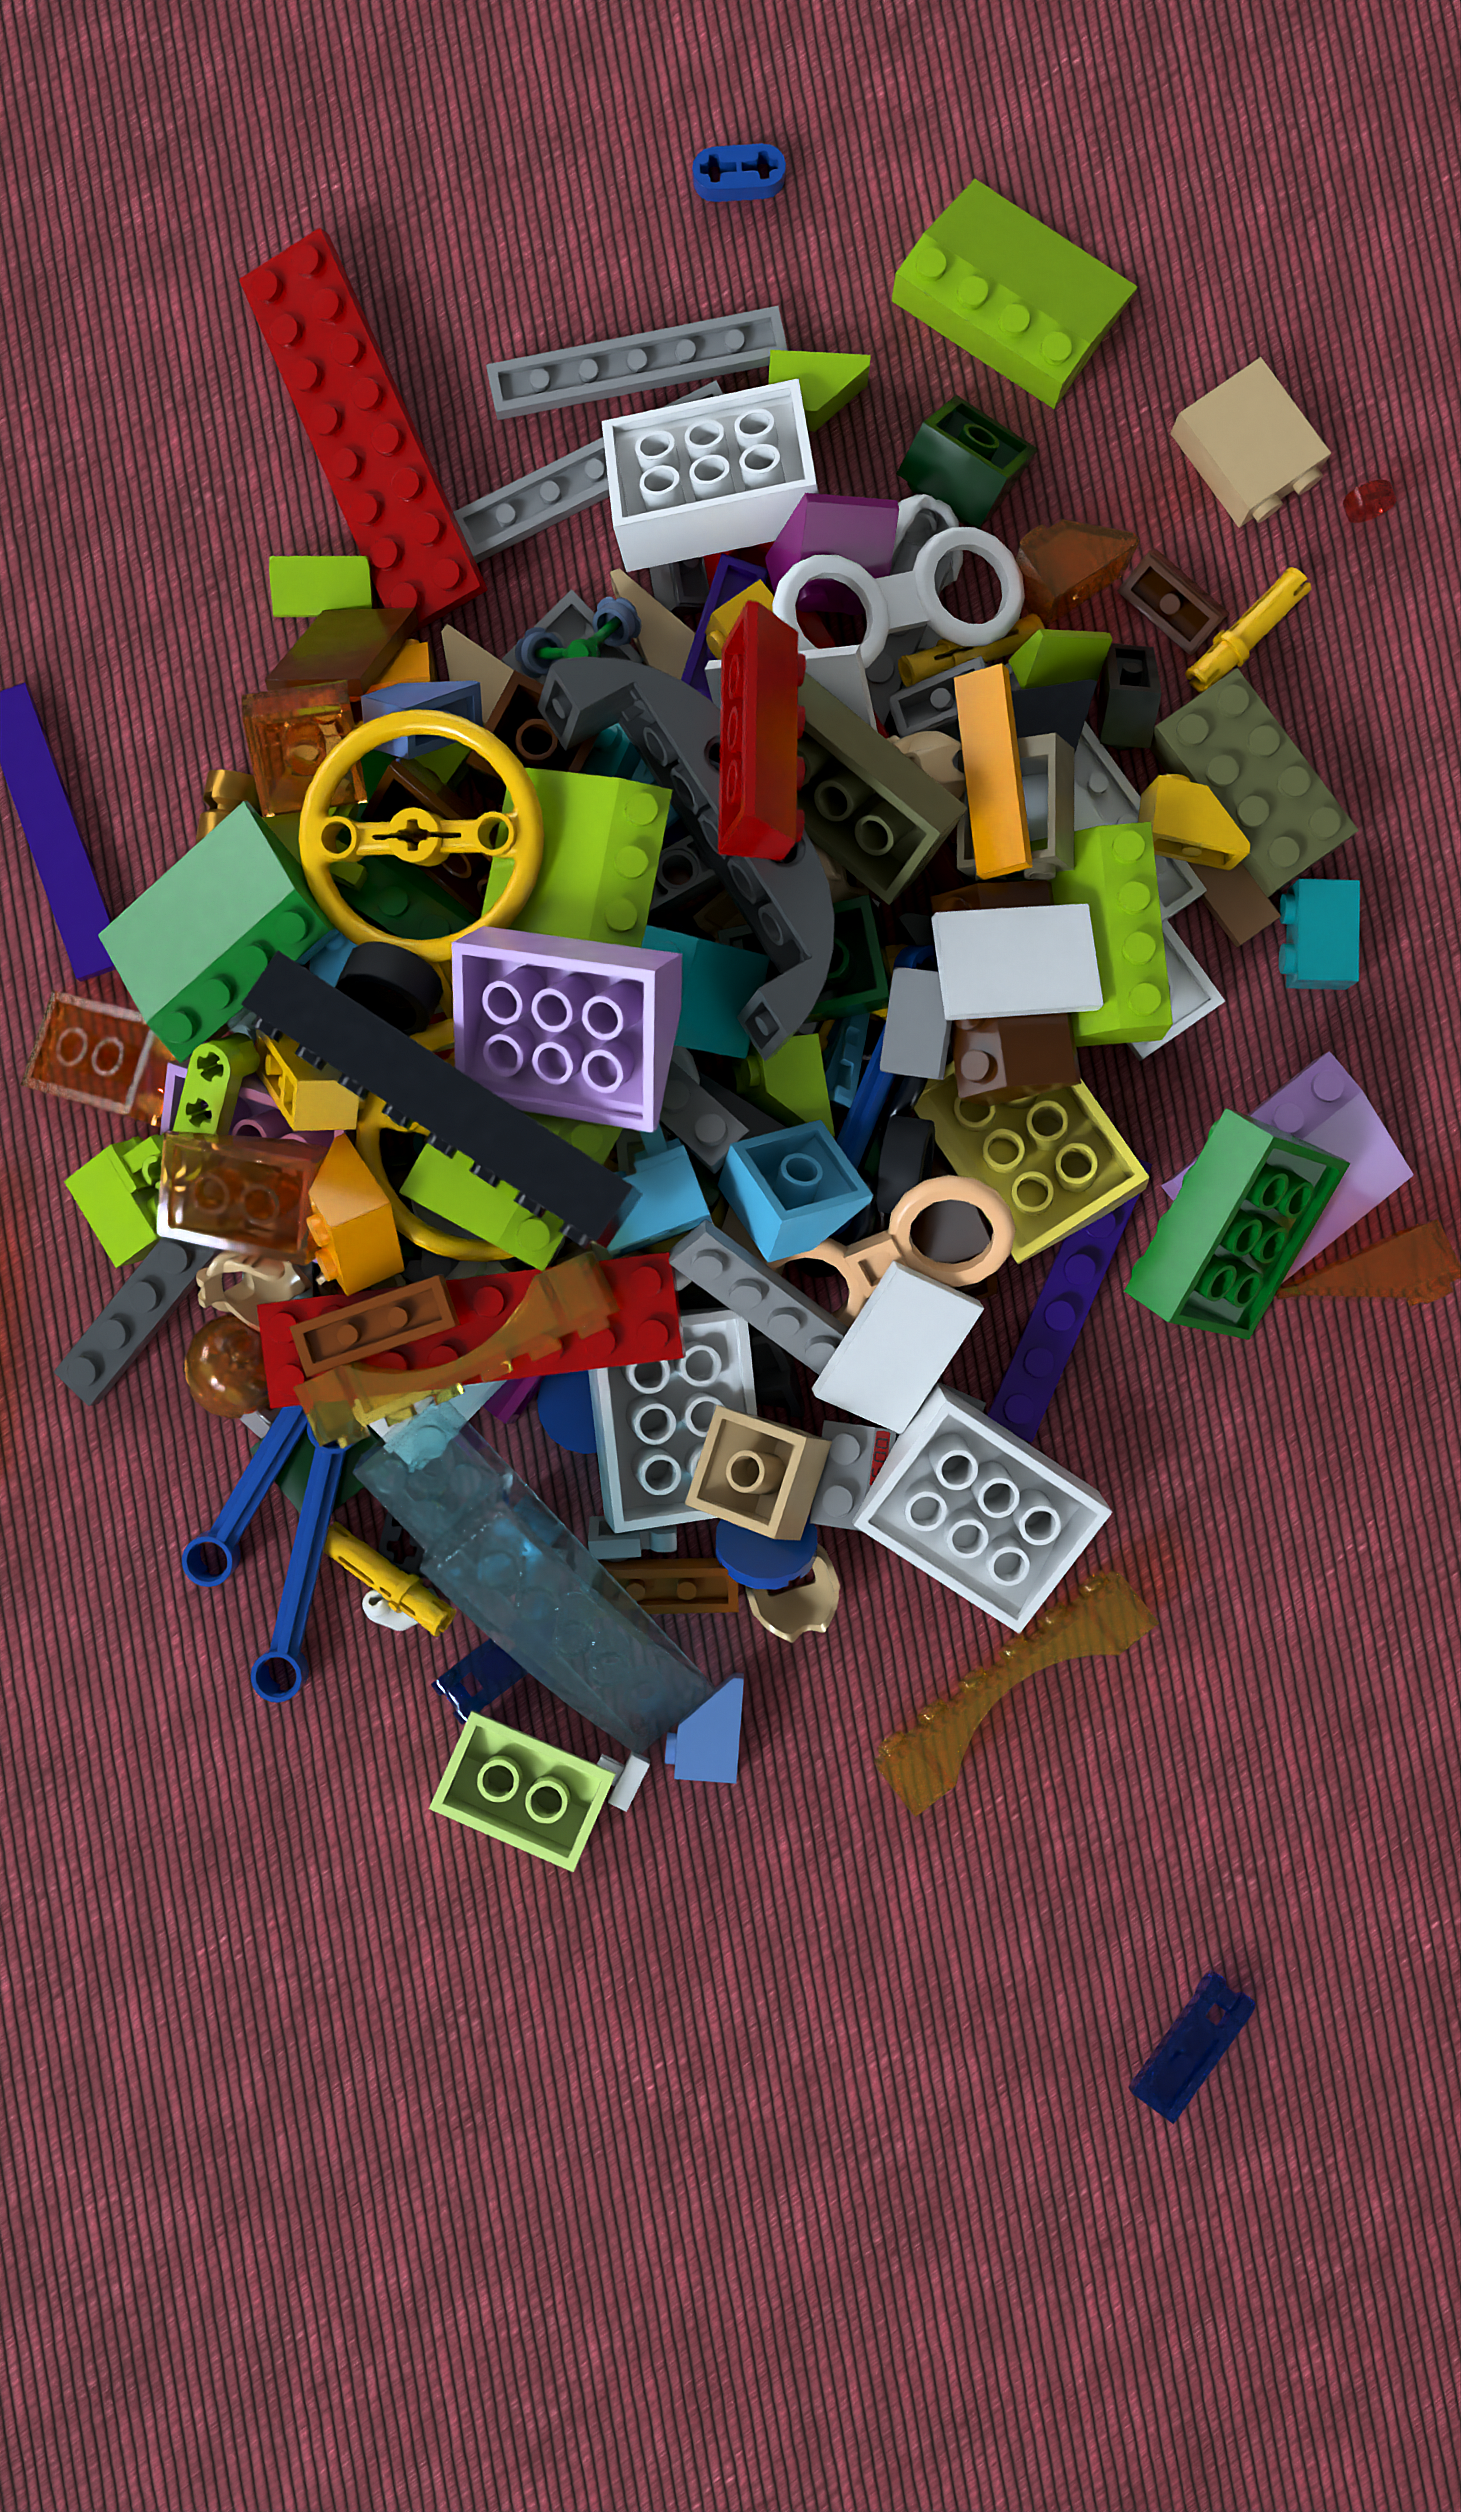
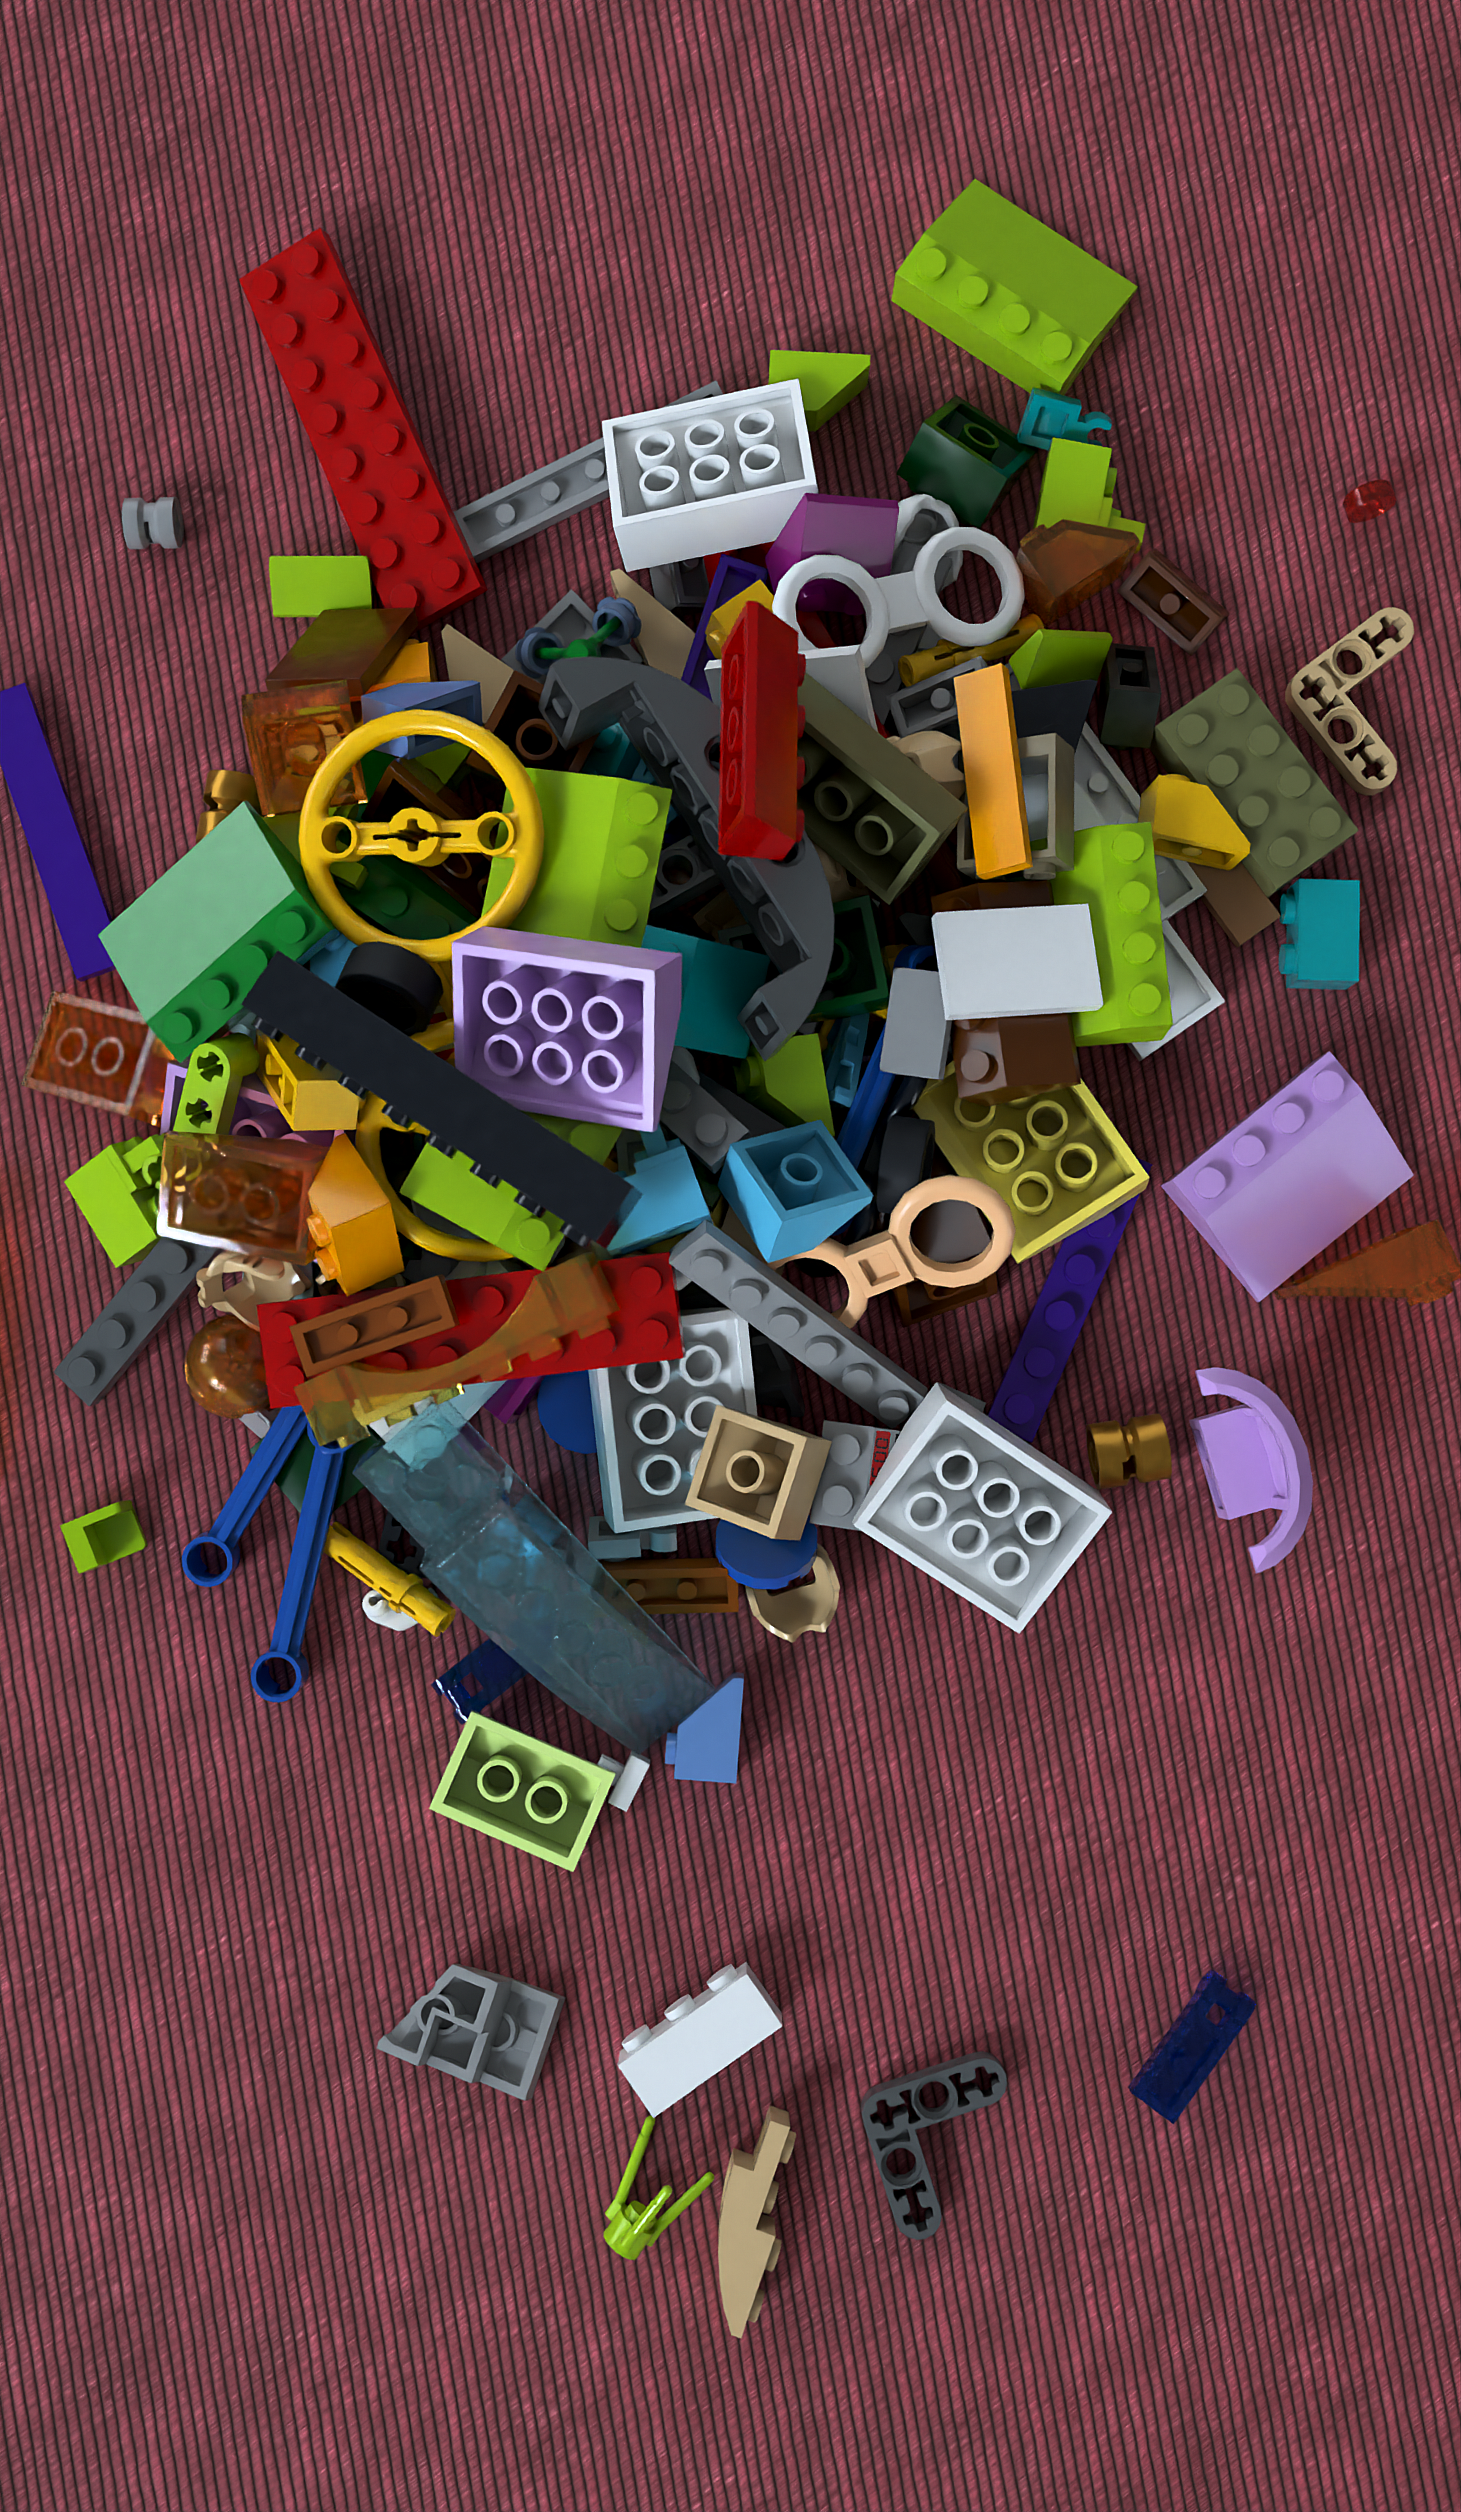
(104, 1536): none -> lime panel
(152, 523): none -> light grey wheel
(480, 2029): none -> light grey slope
(635, 363): light grey plate -> none
(636, 2224): none -> lime plant
(698, 2037): none -> white brick
(739, 172): blue beam -> none
(744, 2234): none -> tan slope
(897, 1347): white tile -> none
(902, 2129): none -> dark grey beam
(929, 1756): clear yellow arch -> none
(1058, 417): none -> teal plate
(1080, 488): none -> lime hinge
(1128, 1451): none -> pearl gold wheel
(1233, 646): yellow pin -> none
(1235, 1227): green slope -> none
(1251, 444): tan brick -> none
(1254, 1460): none -> lavender piece
(1334, 687): none -> tan beam

